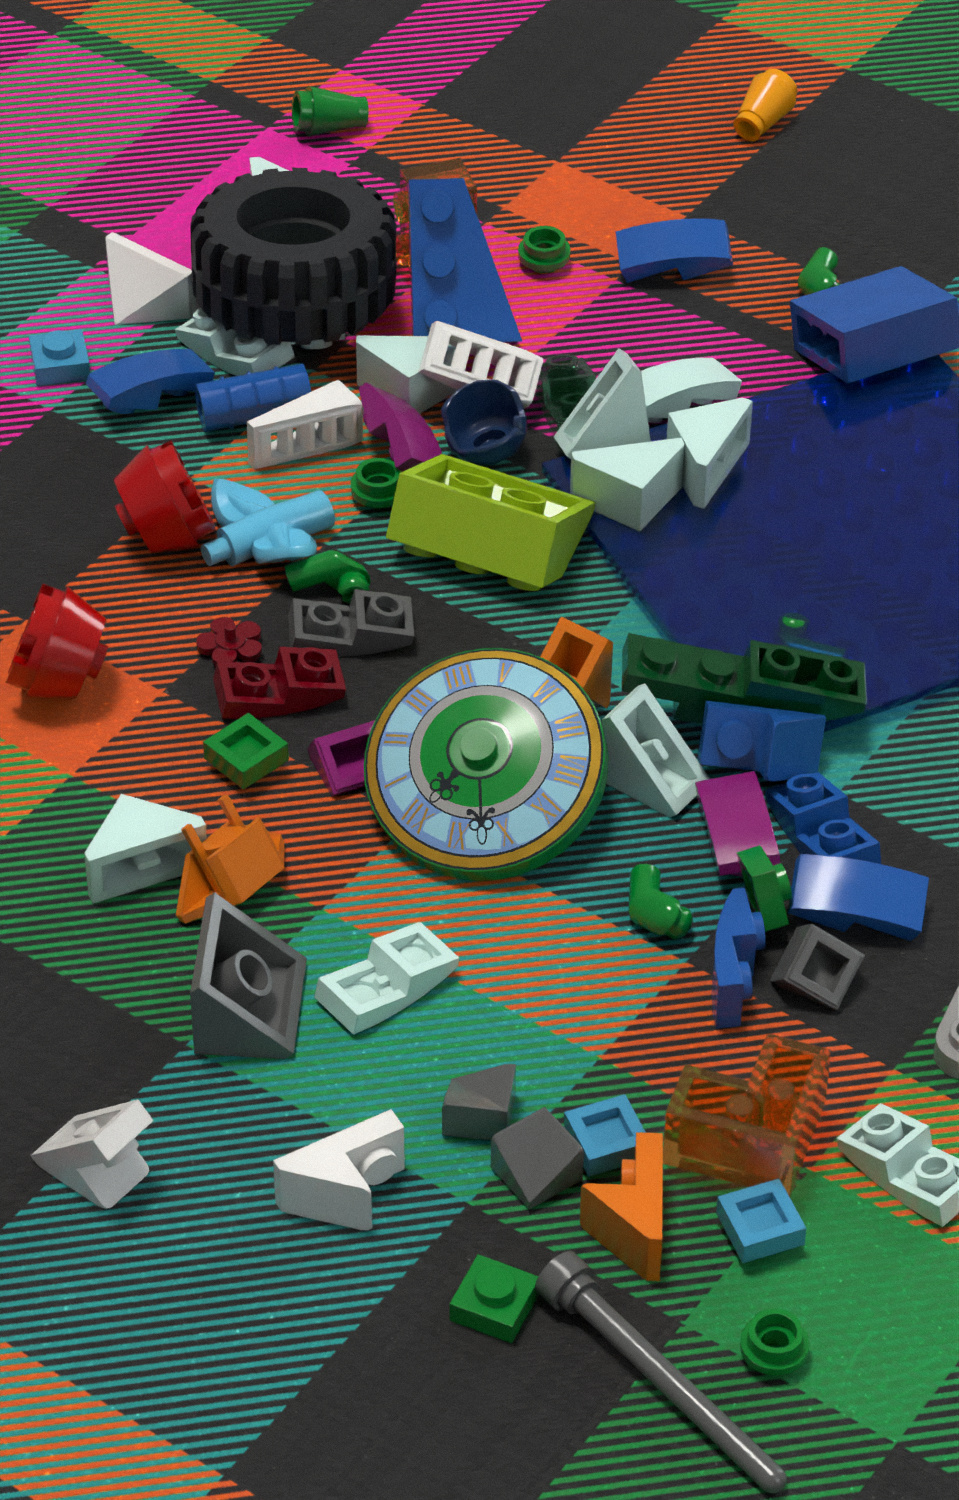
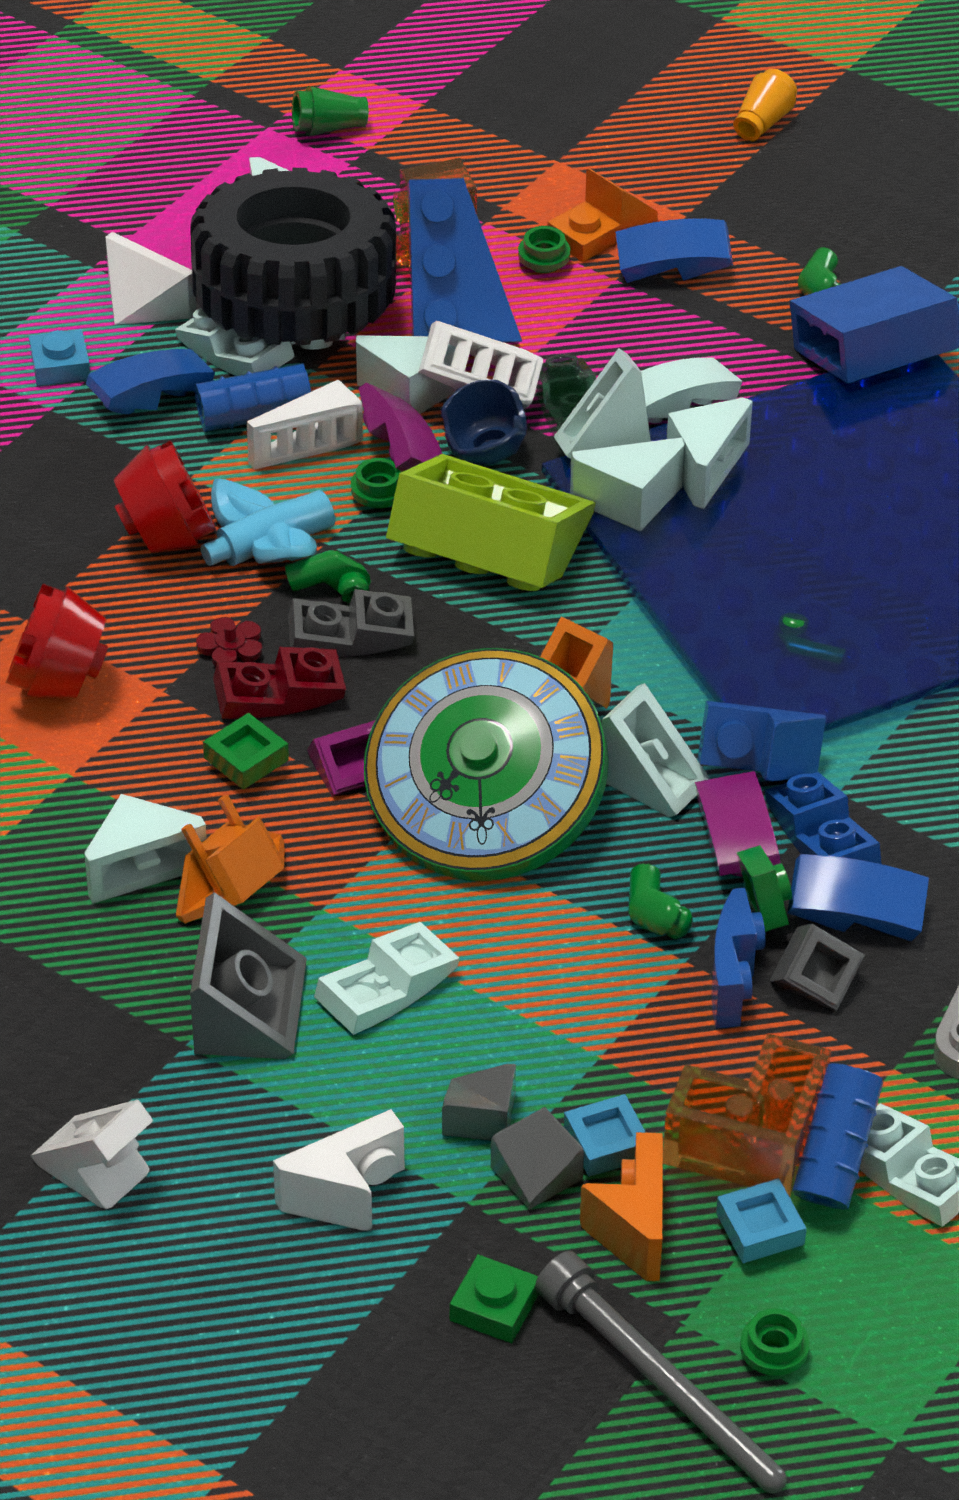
(594, 222): none -> orange slope
(763, 677): dark green slope -> none
(838, 1136): none -> blue axle

